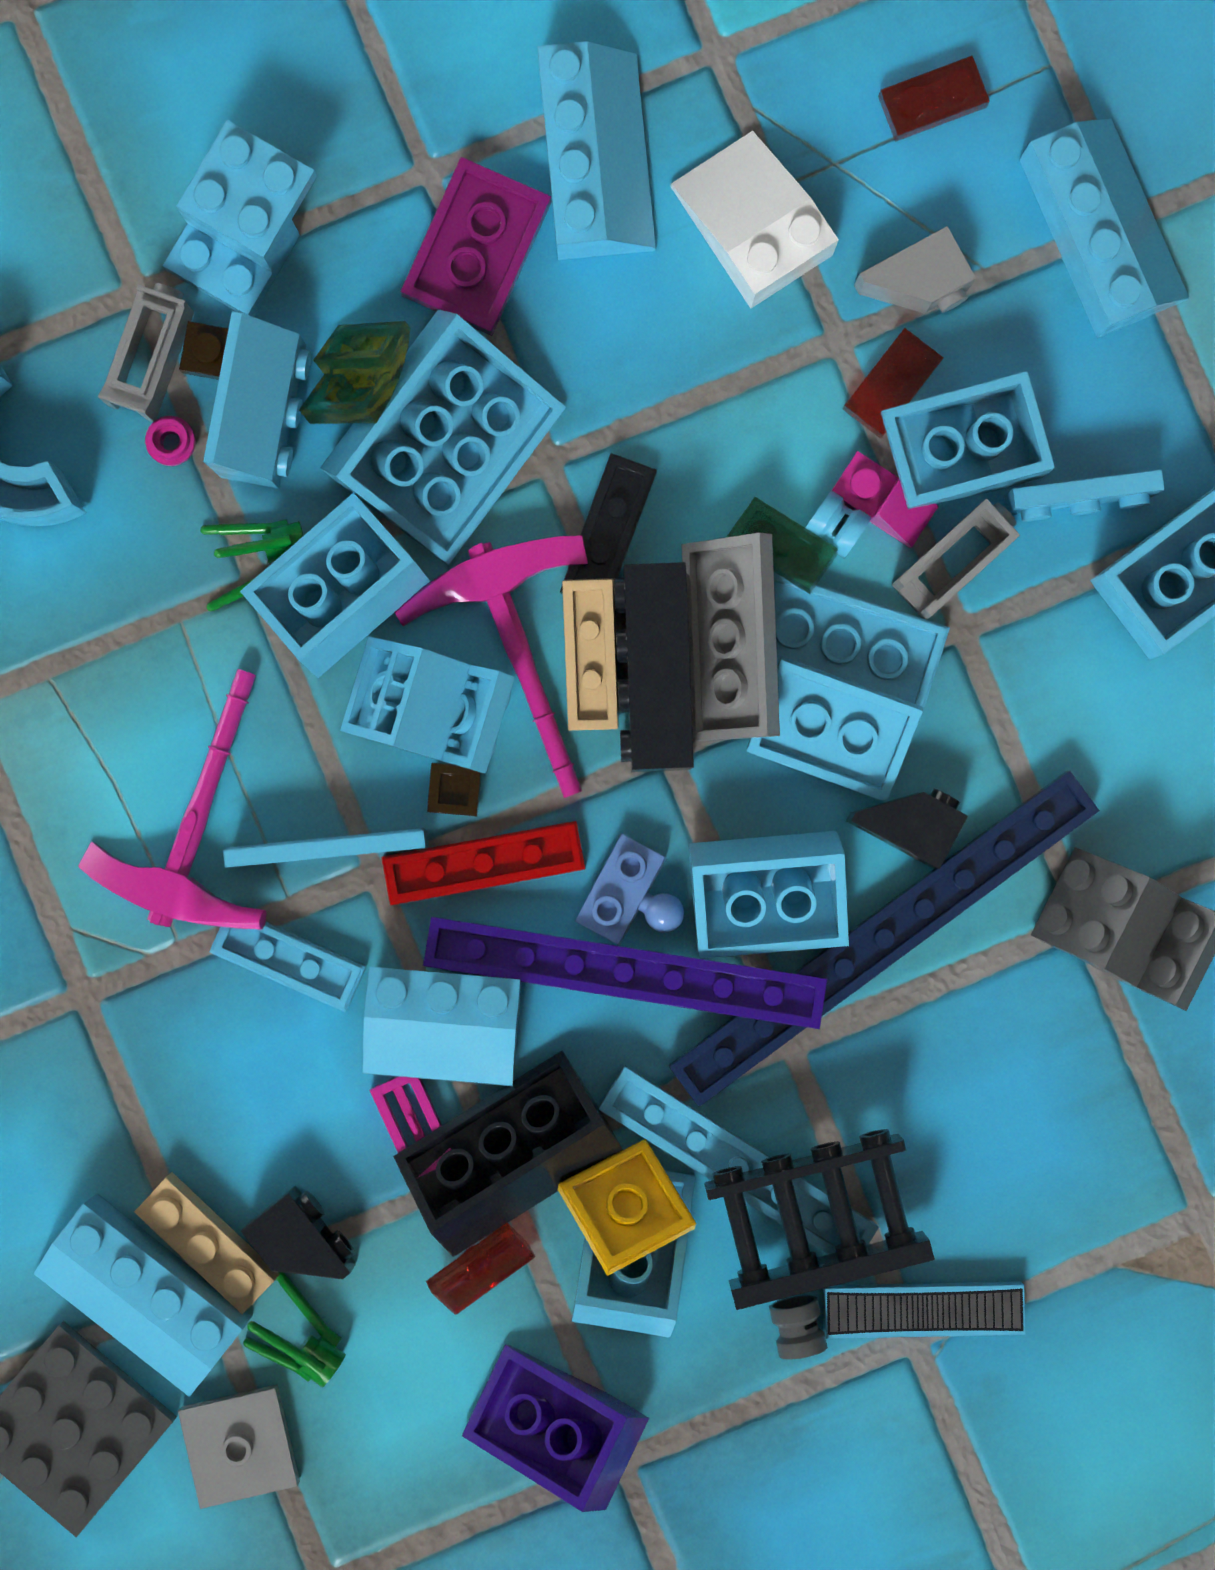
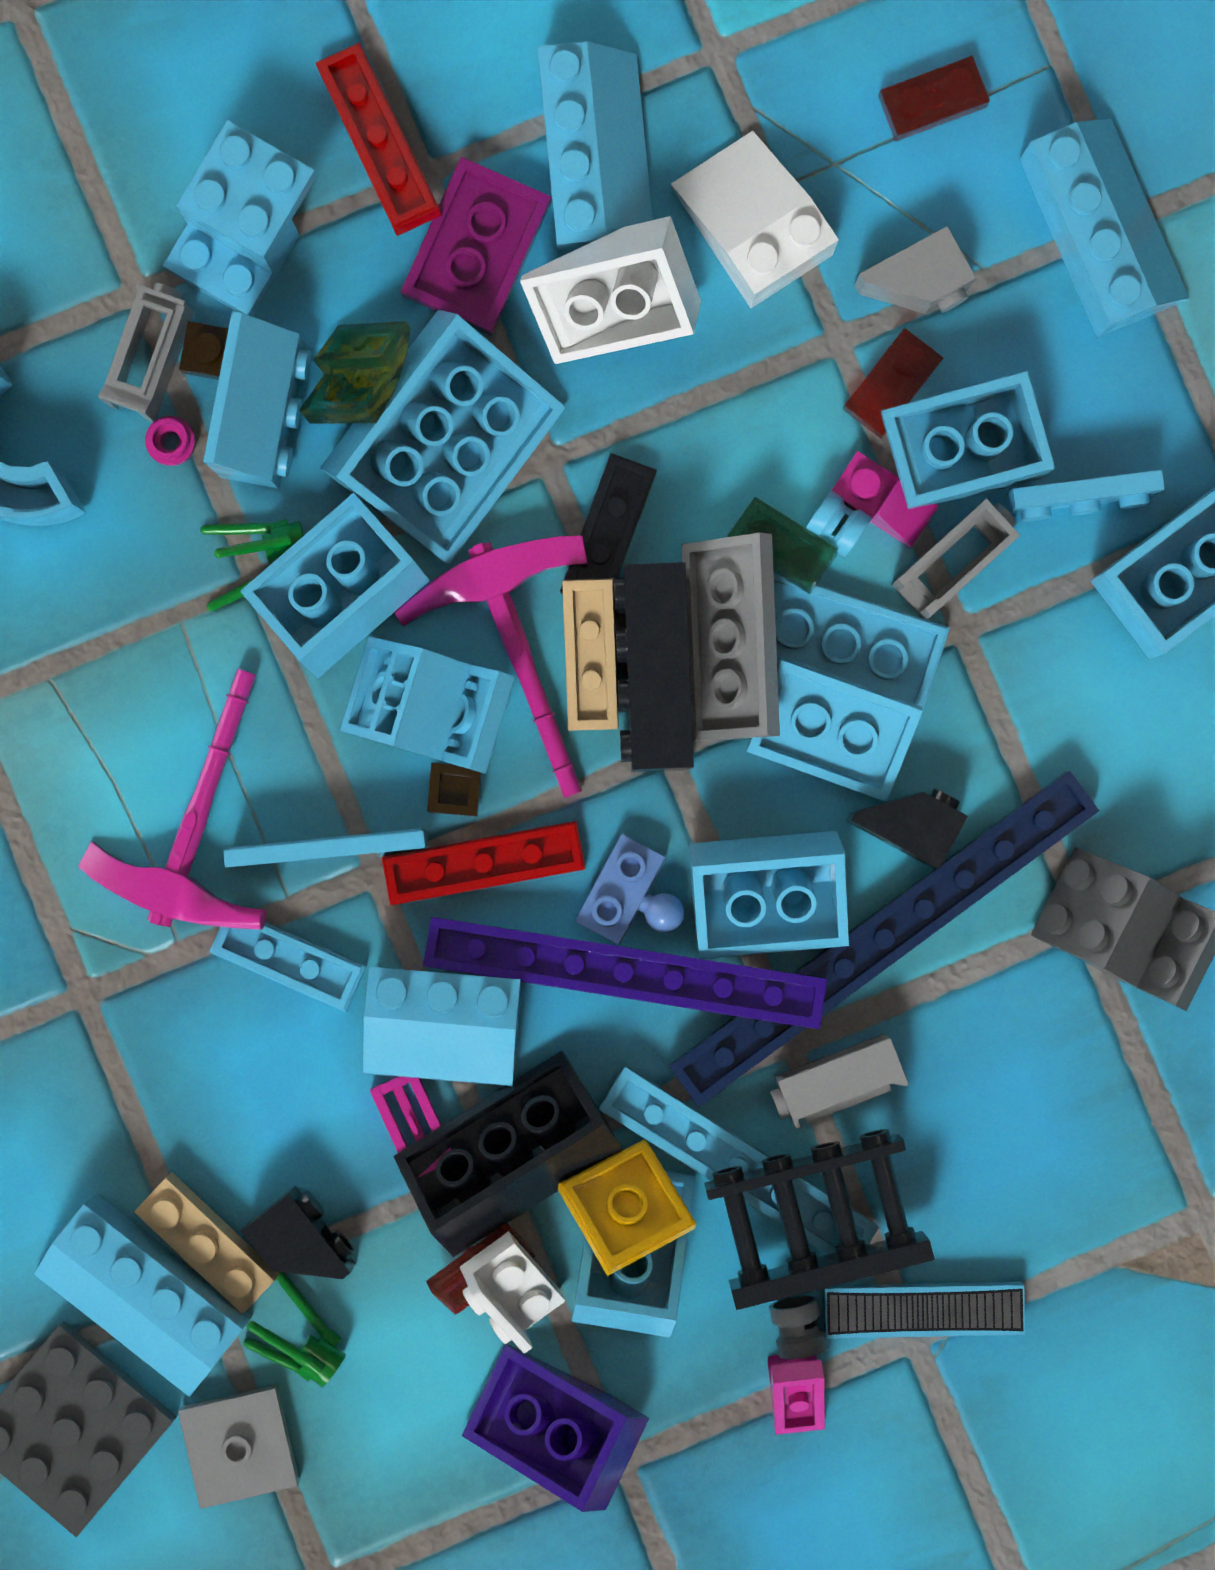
(378, 139): none -> red tile
(509, 1289): none -> white bracket
(615, 293): none -> white slope
(797, 1394): none -> dark pink slope
(838, 1080): none -> light grey window

